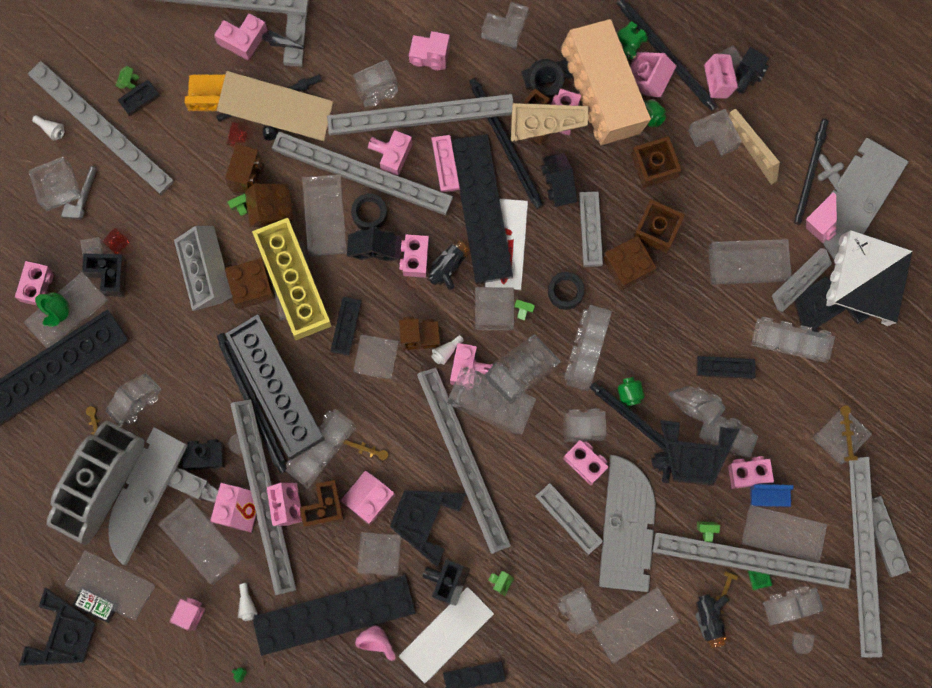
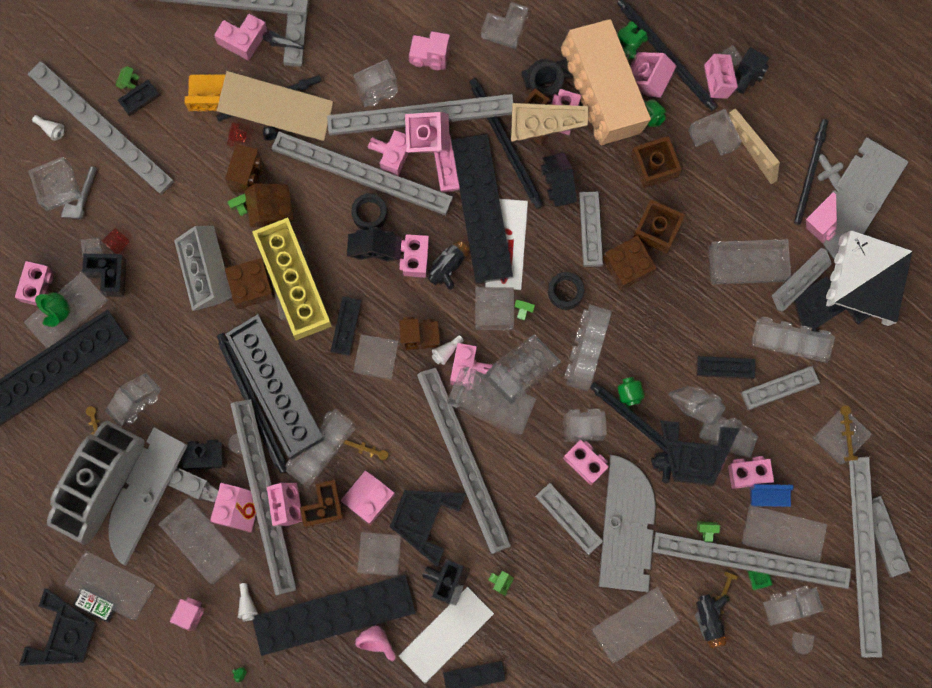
(324, 215): clear brick -> none
(427, 132): none -> bright pink slope
(578, 611): clear brick -> none
(780, 388): none -> light grey tile

